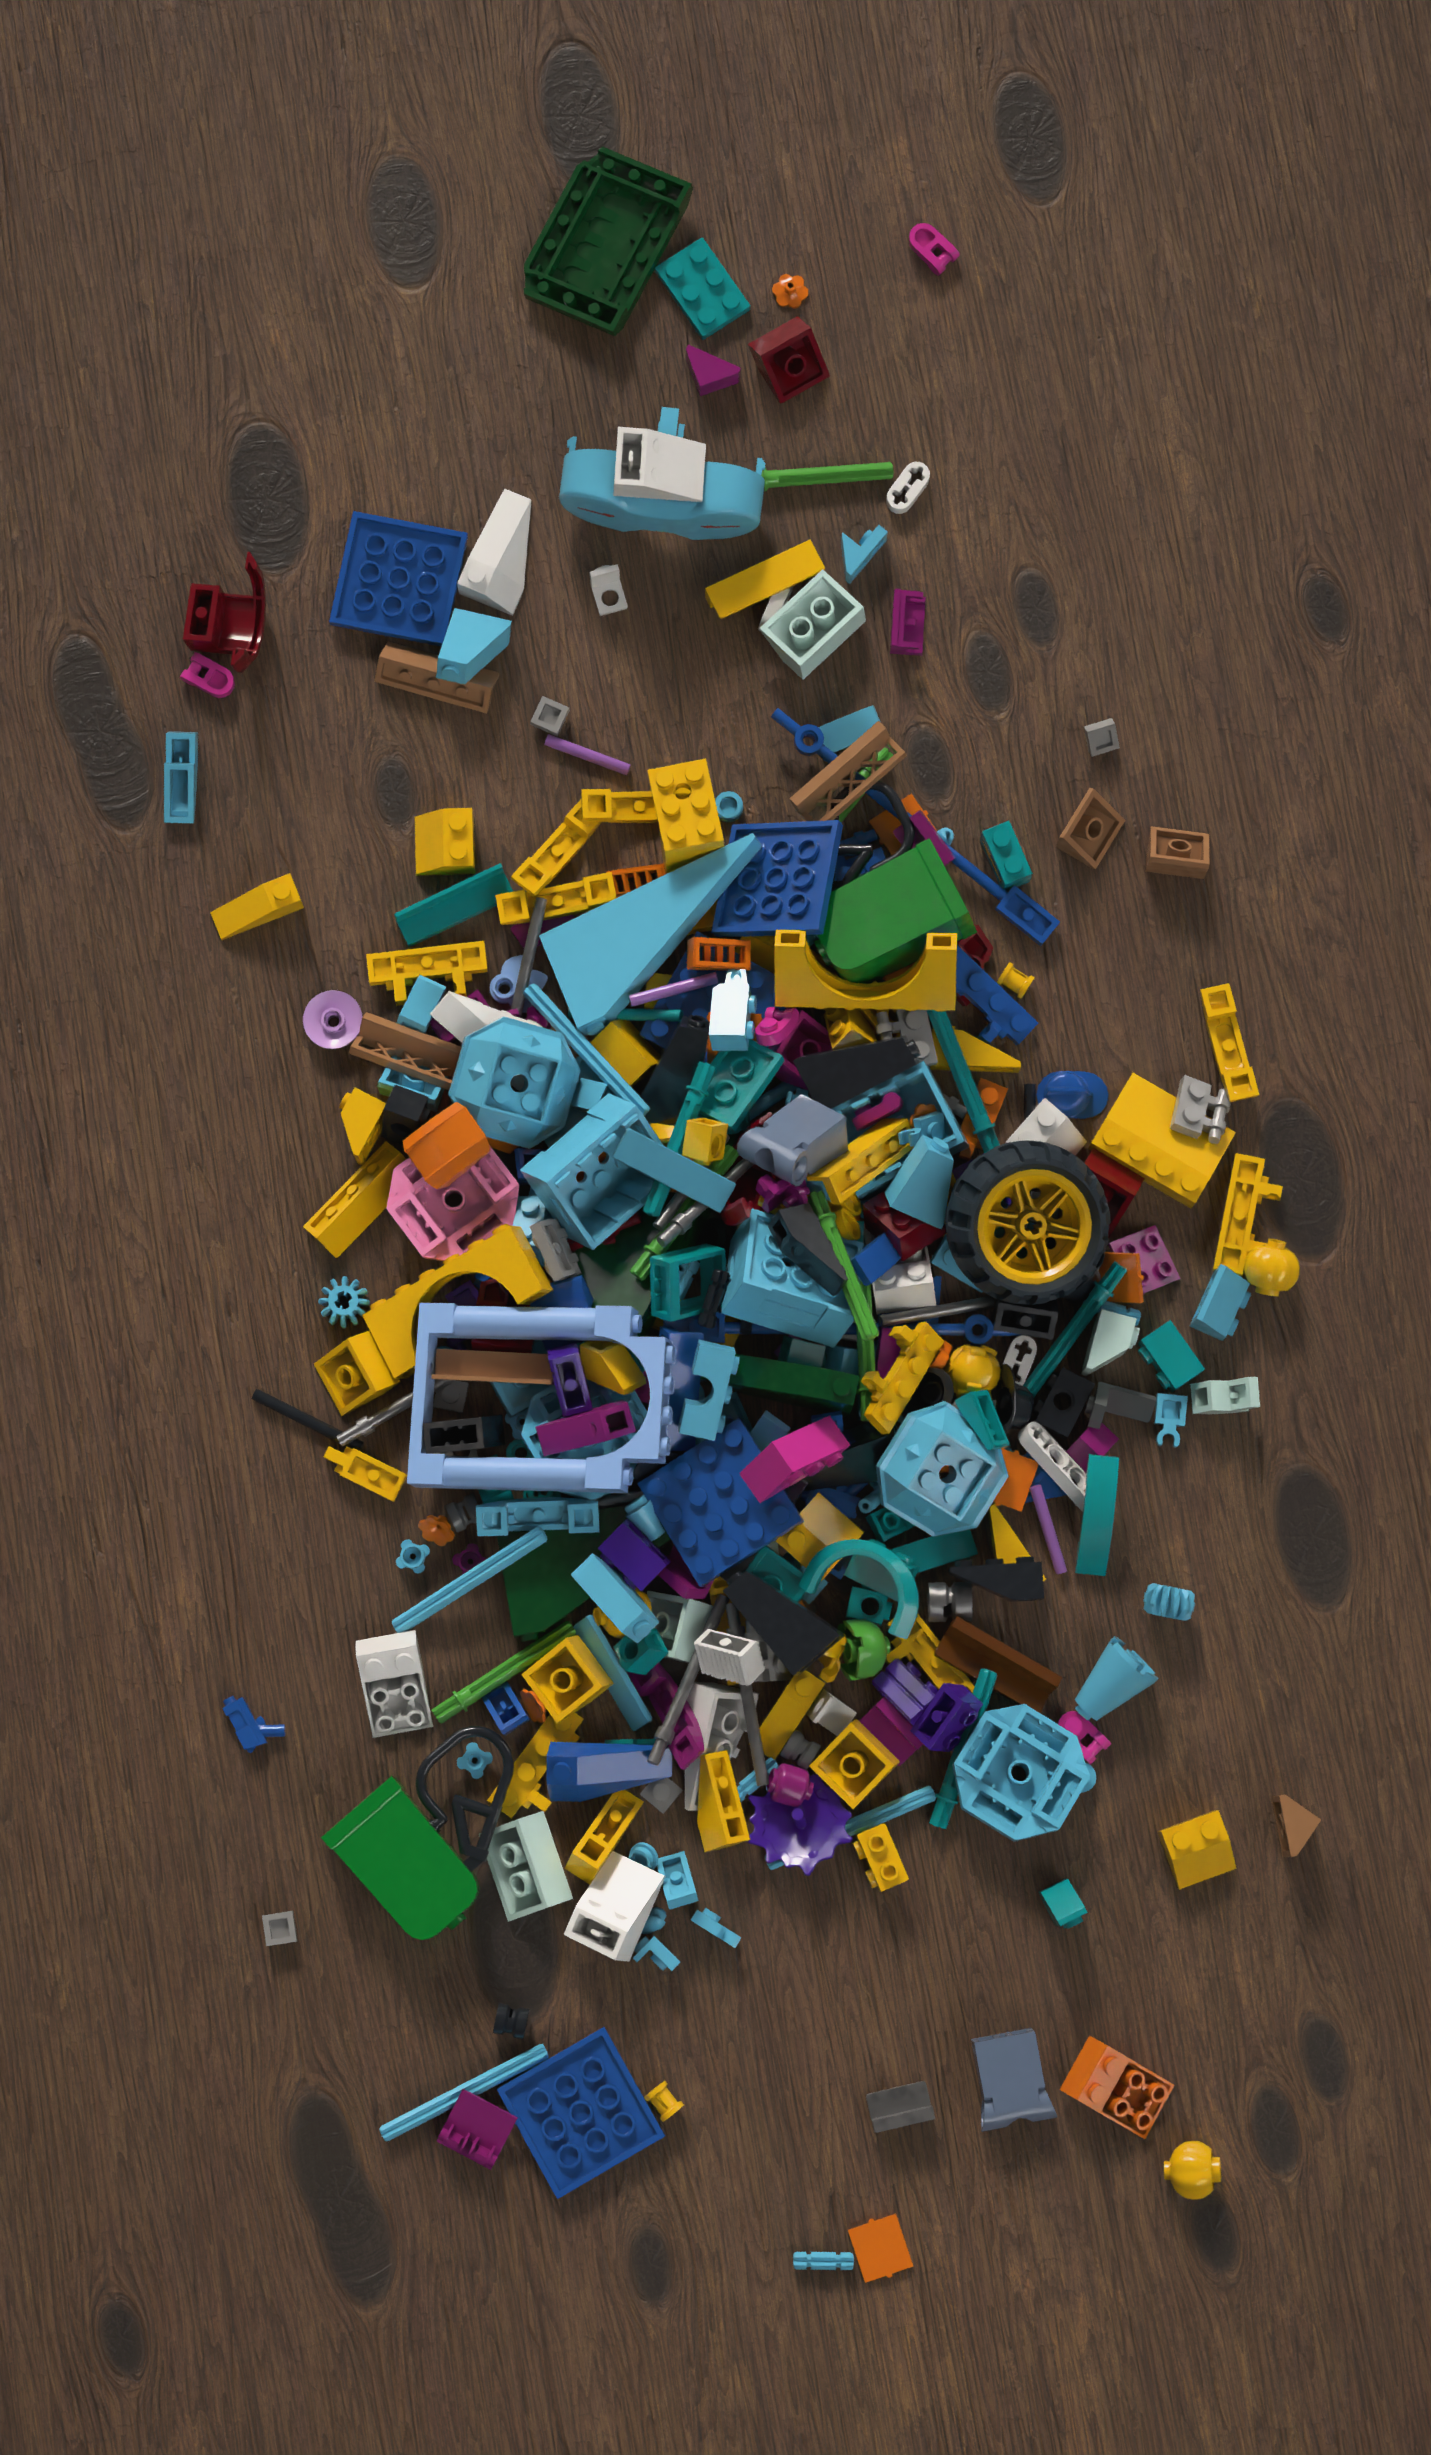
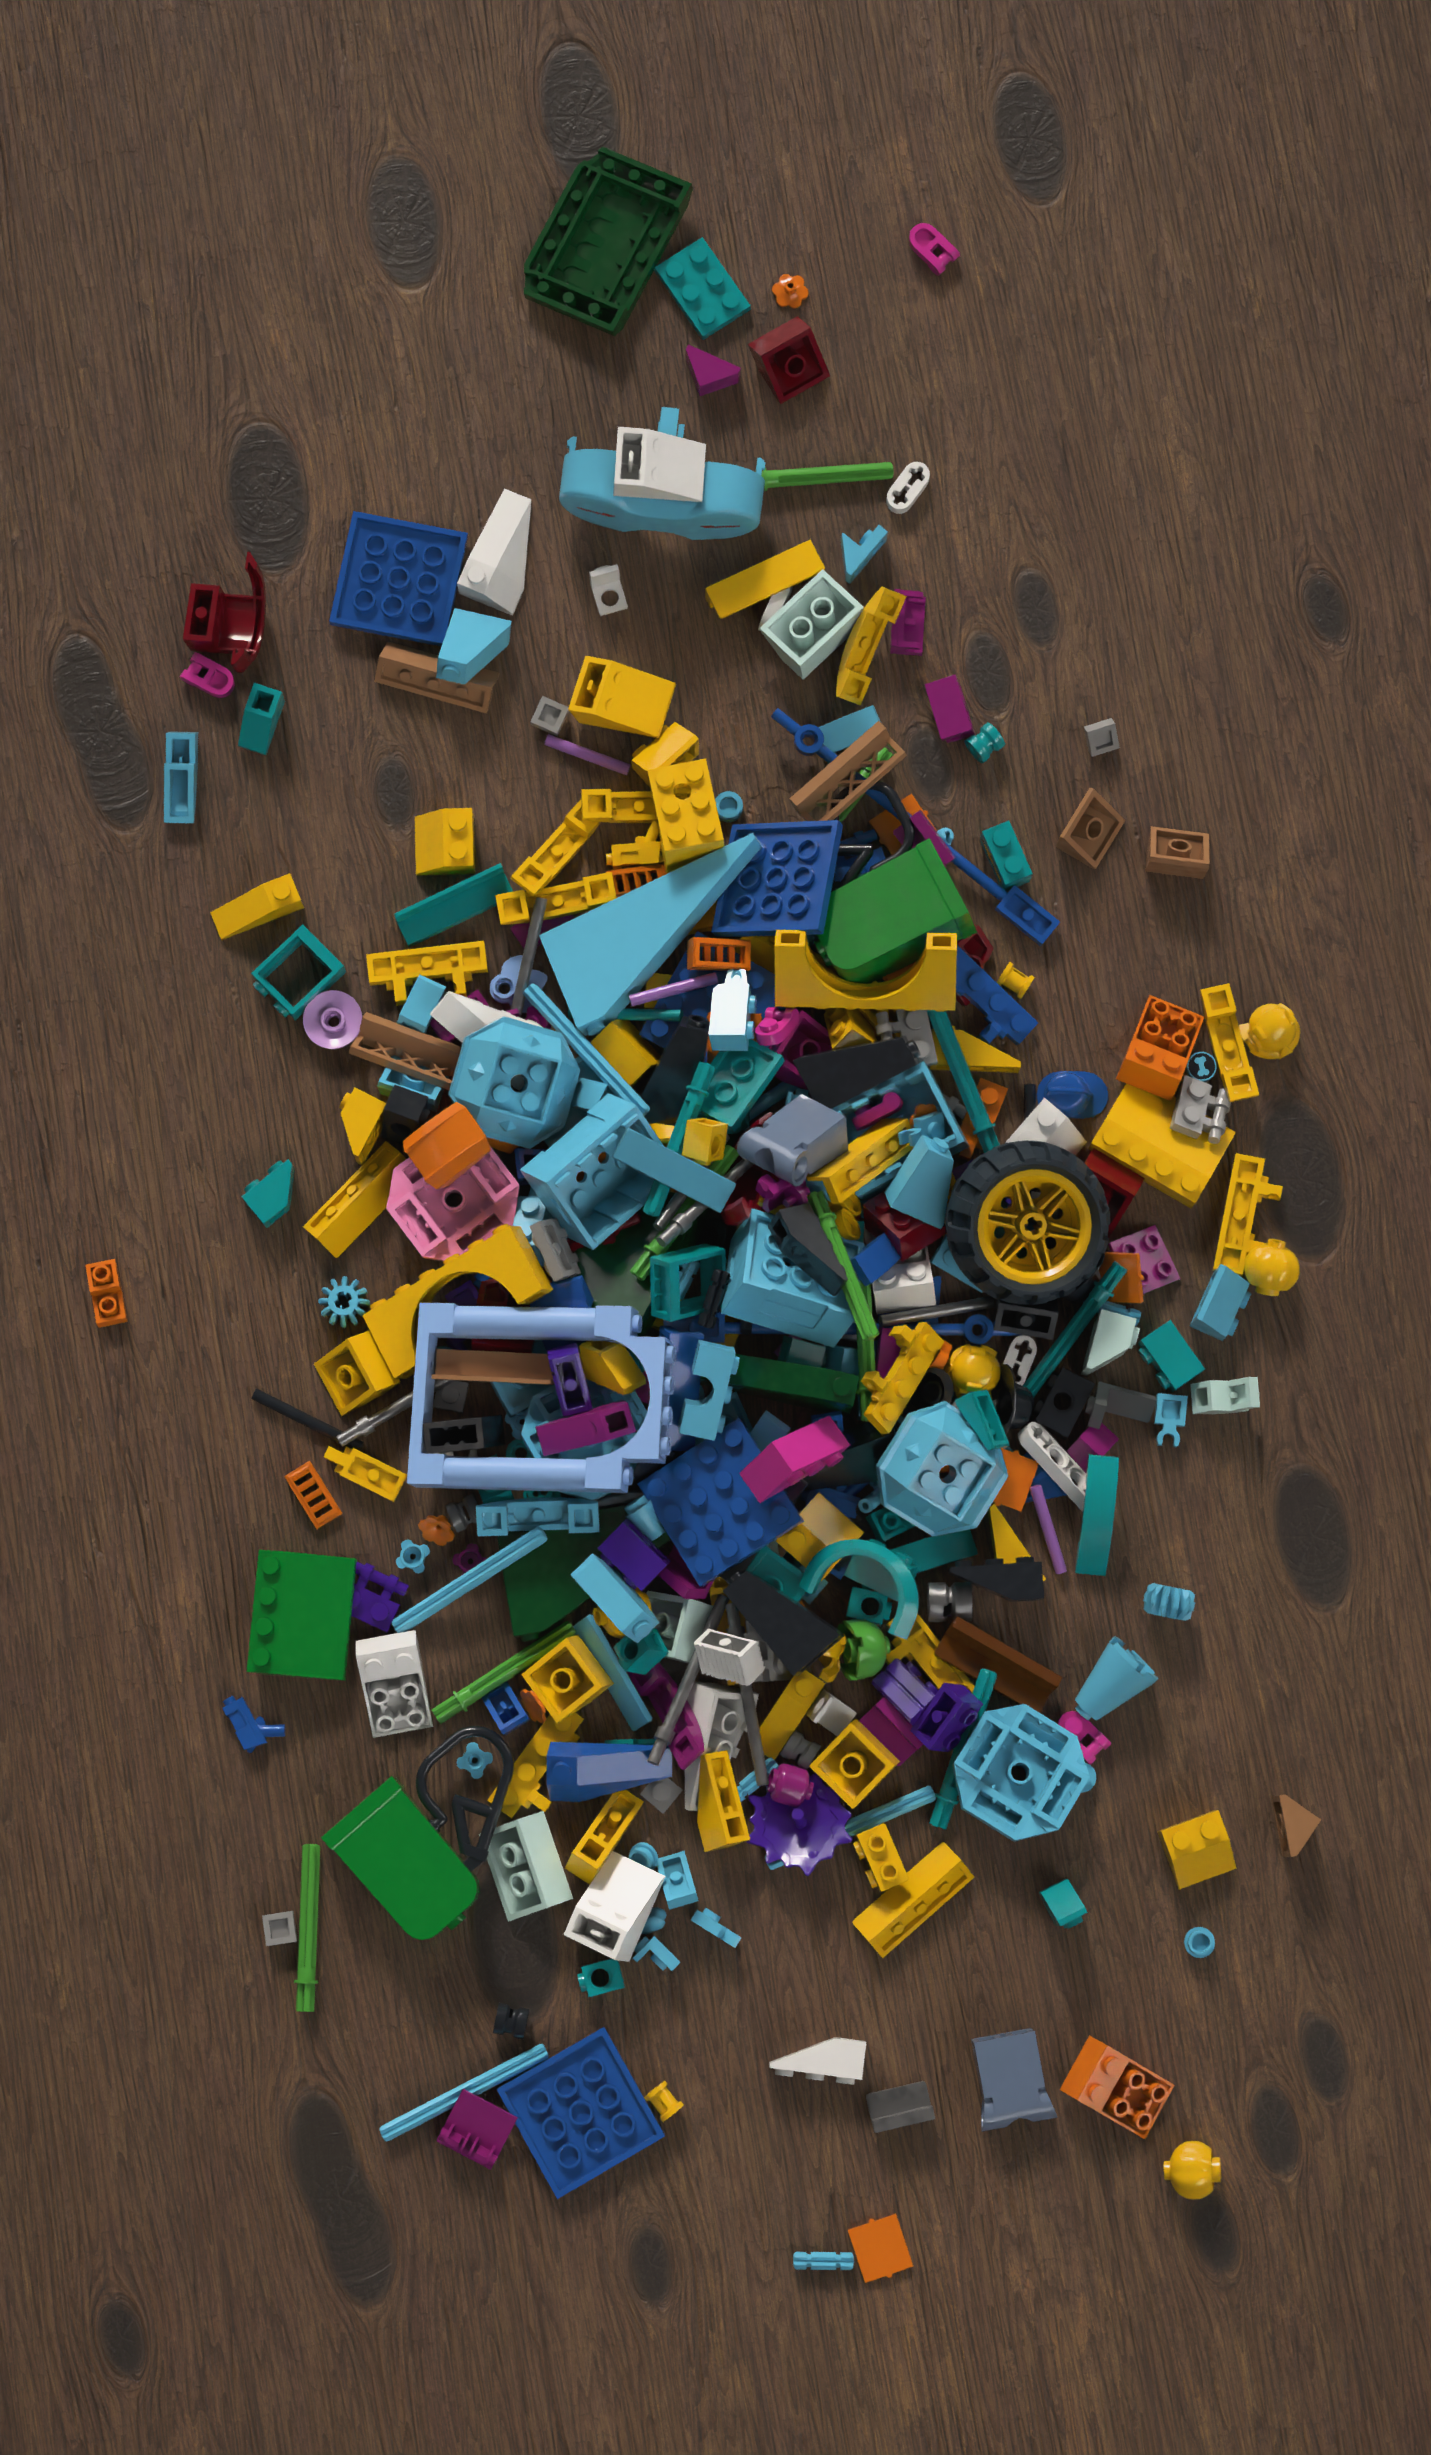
(106, 1293): none -> orange slope
(260, 718): none -> teal slope
(271, 1195): none -> teal slope
(299, 1473): none -> orange slope
(300, 937): none -> teal window
(301, 1615): none -> green slope
(308, 1928): none -> bright green axle
(371, 1607): none -> dark purple plate
(615, 1977): none -> teal brick
(620, 698): none -> yellow slope
(642, 853): none -> yellow piece
(672, 747): none -> yellow slope
(831, 2057): none -> white slope
(863, 642): none -> yellow slope
(913, 1901): none -> yellow panel
(949, 709): none -> magenta hinge
(984, 743): none -> teal wheel
(1160, 1048): none -> orange slope
(1199, 1942): none -> medium azure plate
(1201, 1066): none -> tile
(1271, 1031): none -> yellow helmet

